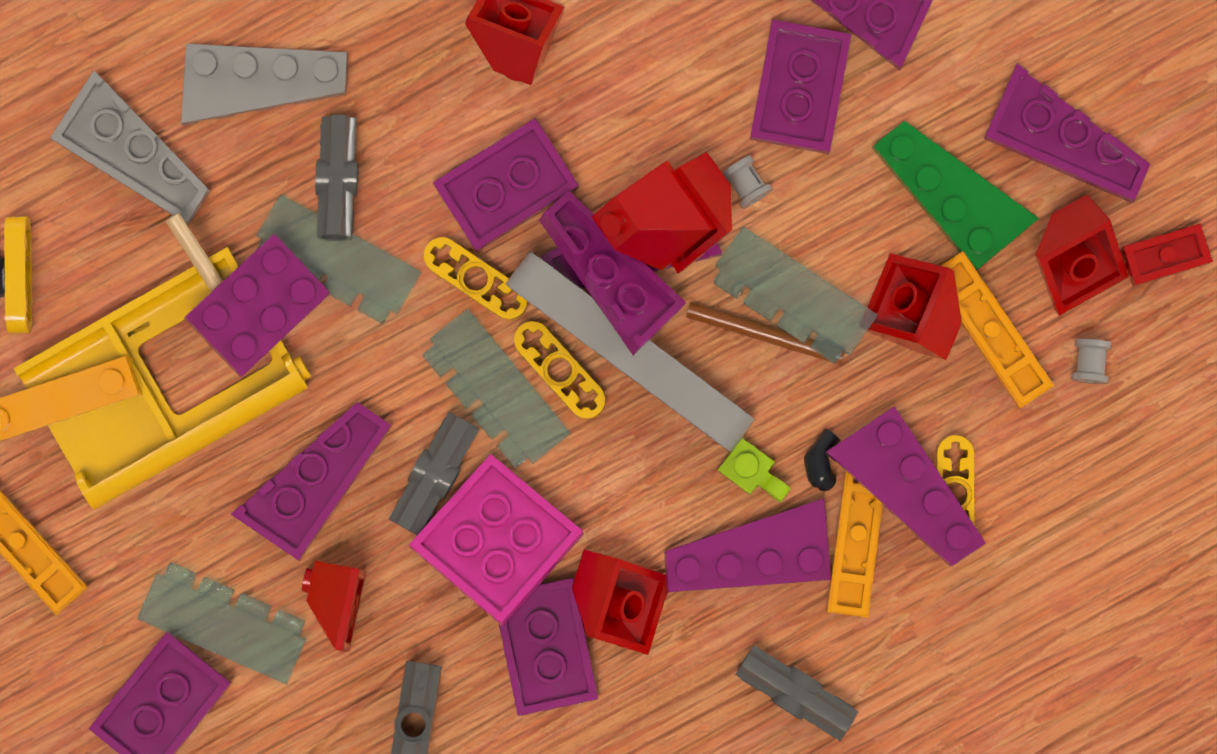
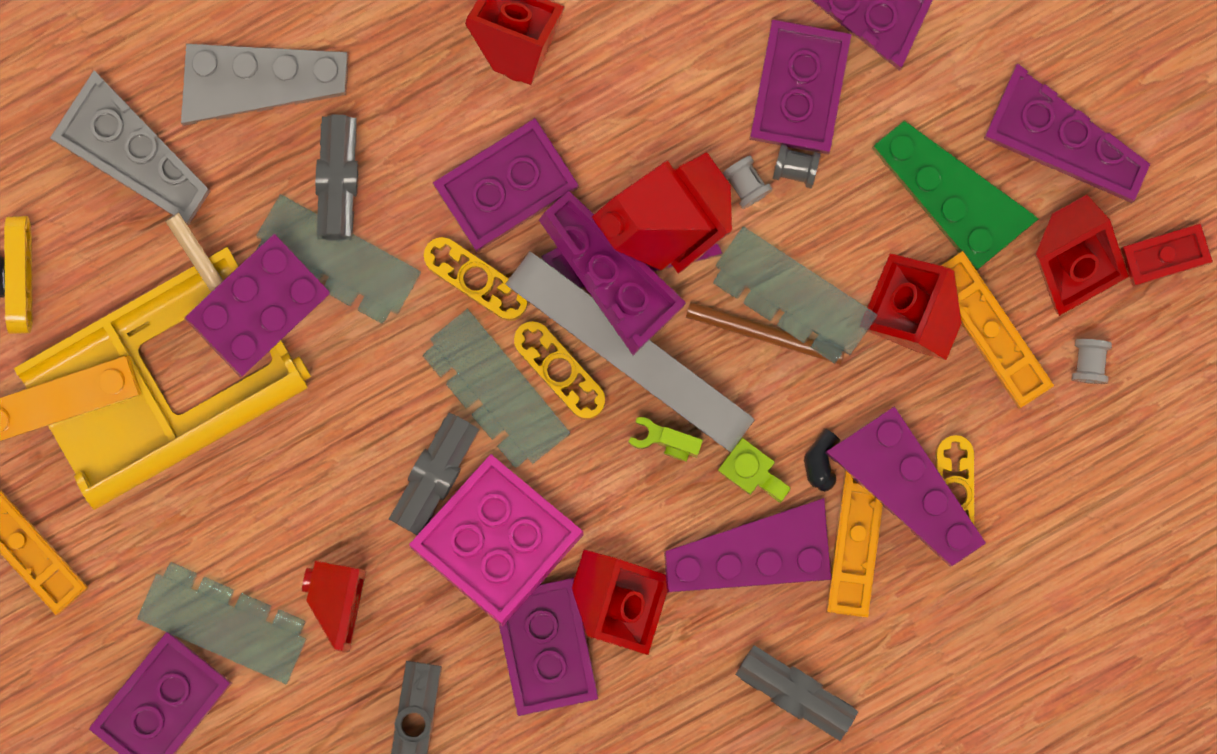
(308, 490): magenta wing -> none
(677, 444): none -> lime plate
(796, 166): none -> dark grey bush

